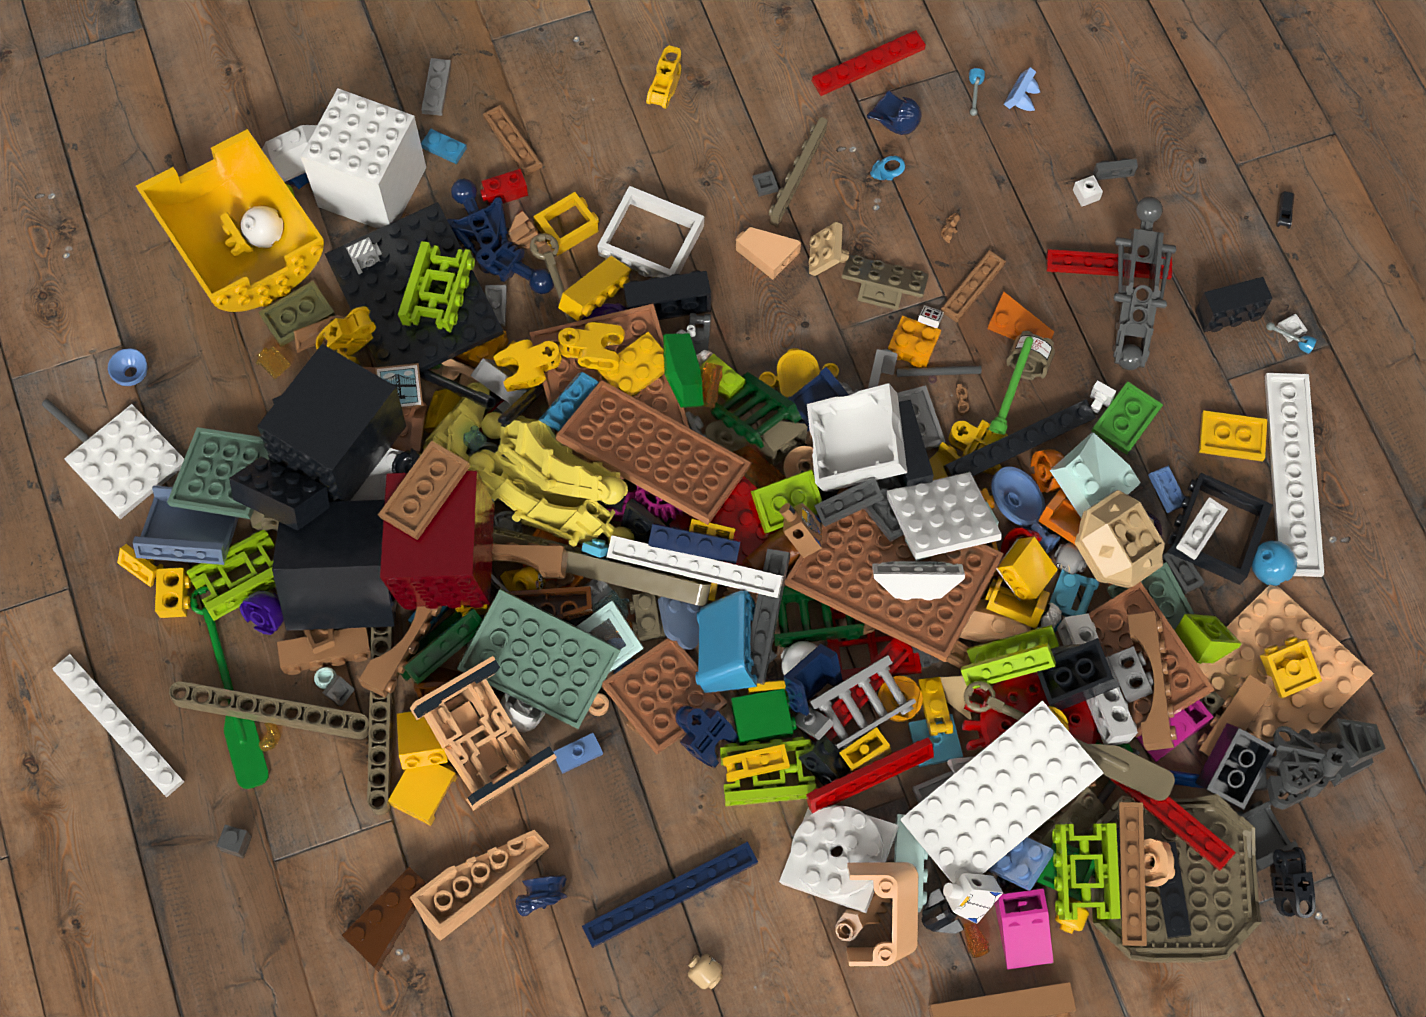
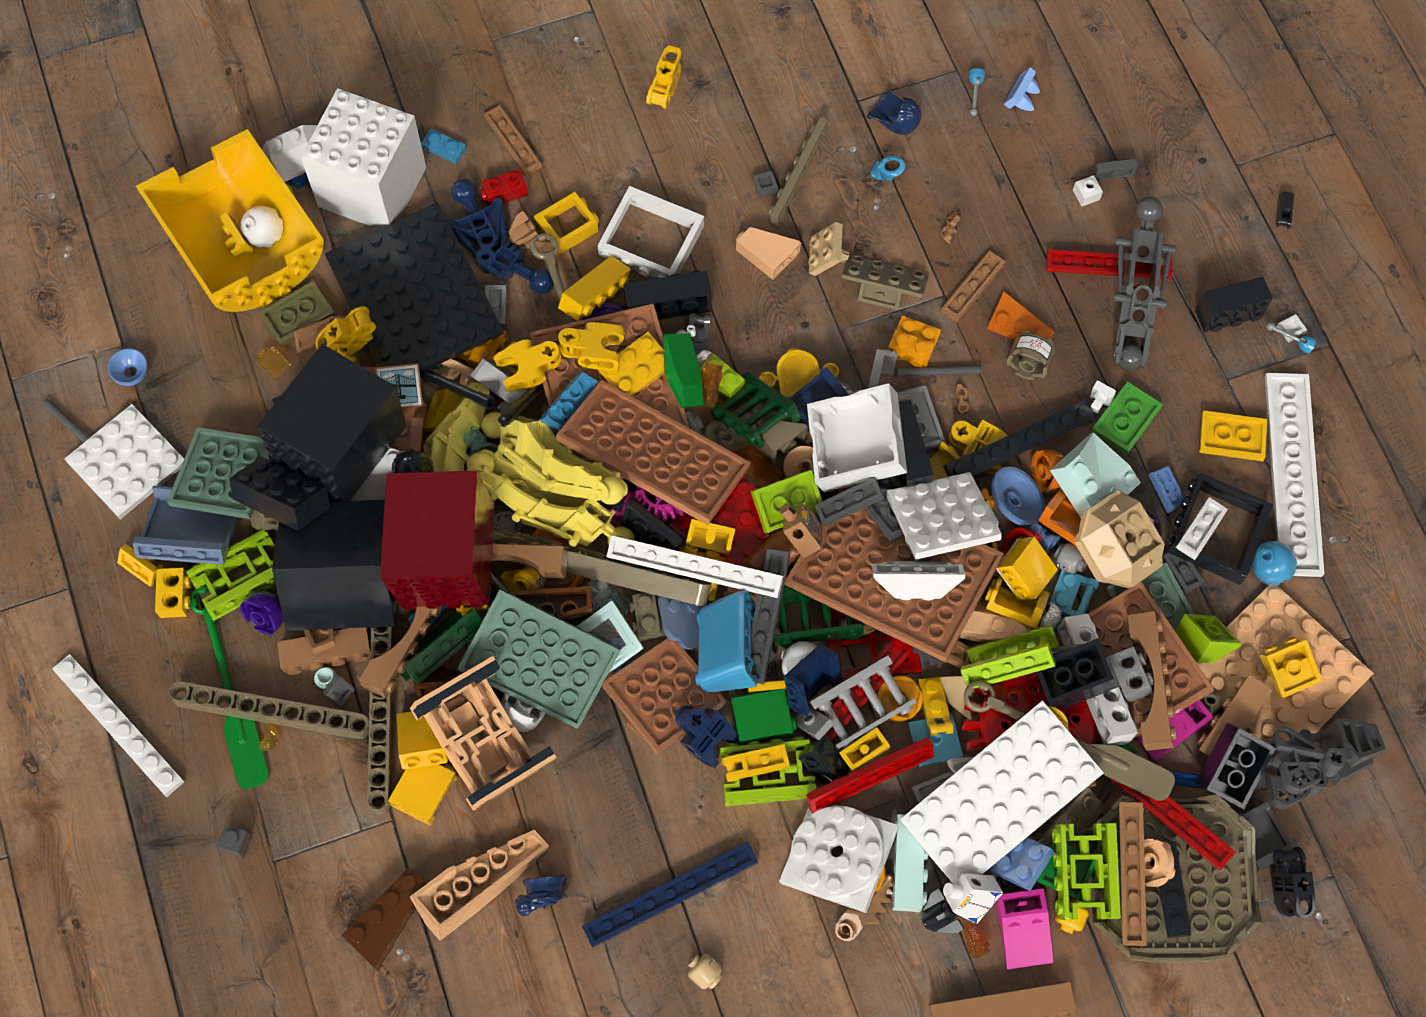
(364, 254): light grey brick -> none
(421, 280): lime fence -> none
(424, 490): medium nougat plate -> none
(436, 87): light grey plate -> none
(578, 753): medium blue plate -> none
(595, 547): medium azure plate -> none
(600, 705): light nougat tile -> none
(694, 543): dark blue plate -> none
(868, 63): red plate -> none
(893, 881): light nougat windscreen -> none
(930, 316): white tile -> none
(999, 425): bright green piece -> none

